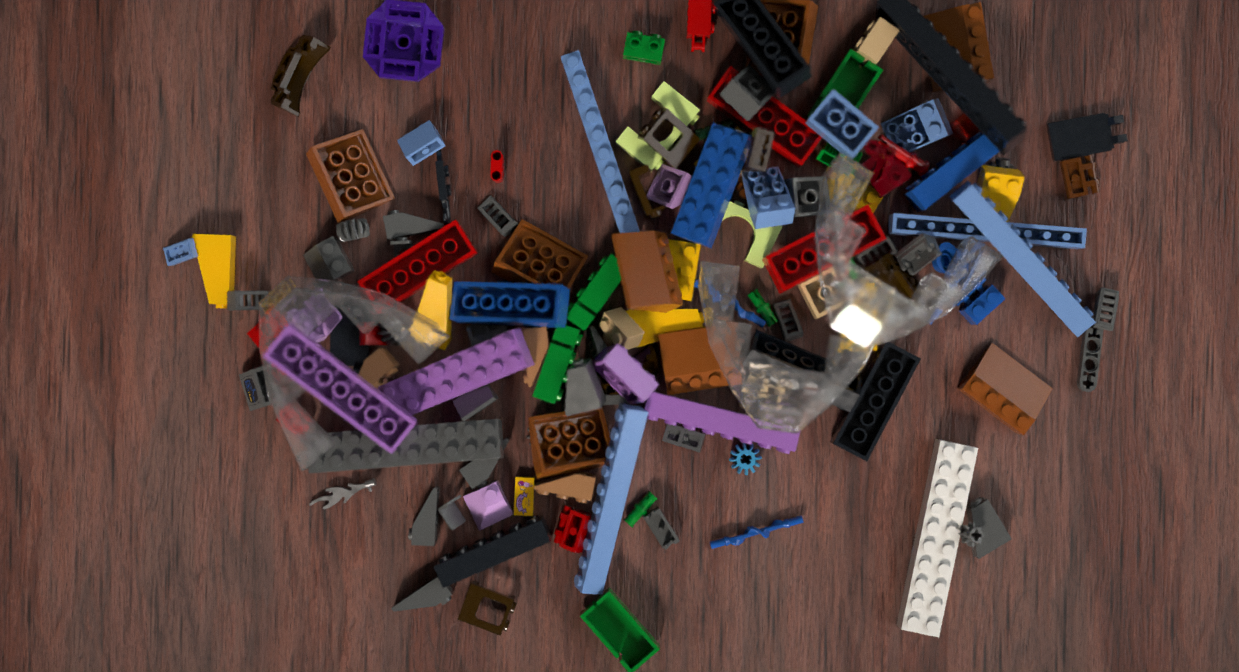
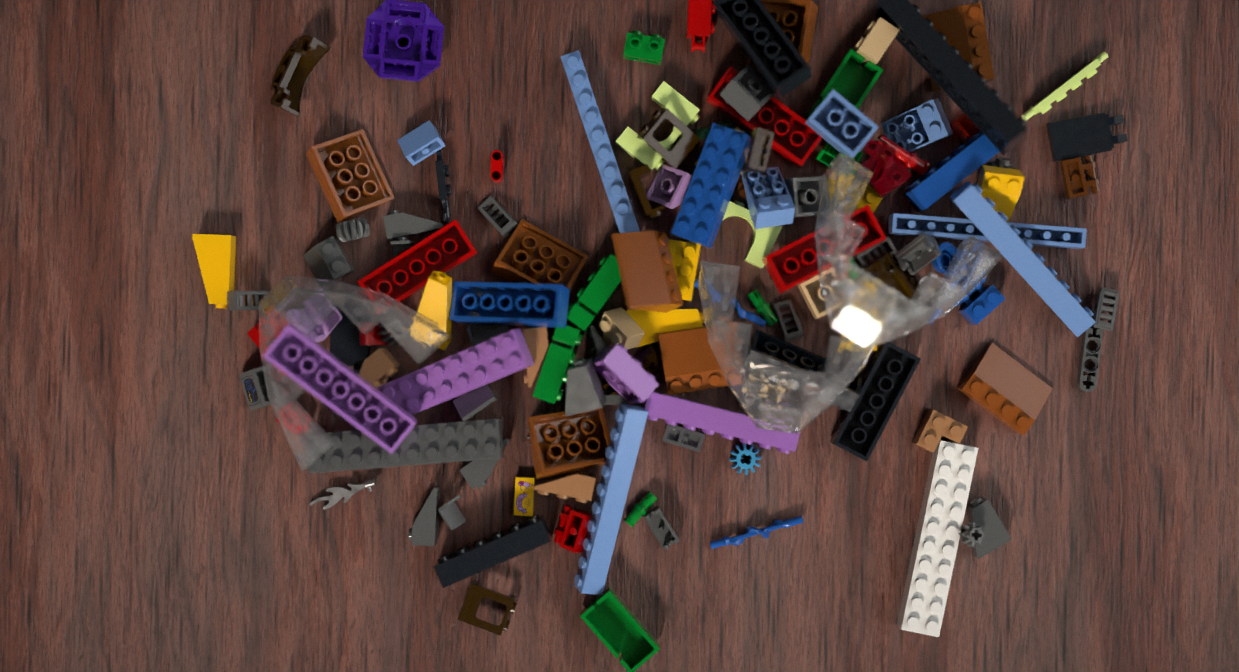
(180, 252): medium blue plate -> none
(426, 596): dark grey slope -> none
(488, 505): lavender slope -> none
(936, 426): none -> medium nougat brick
(1072, 83): none -> yellowish green plate

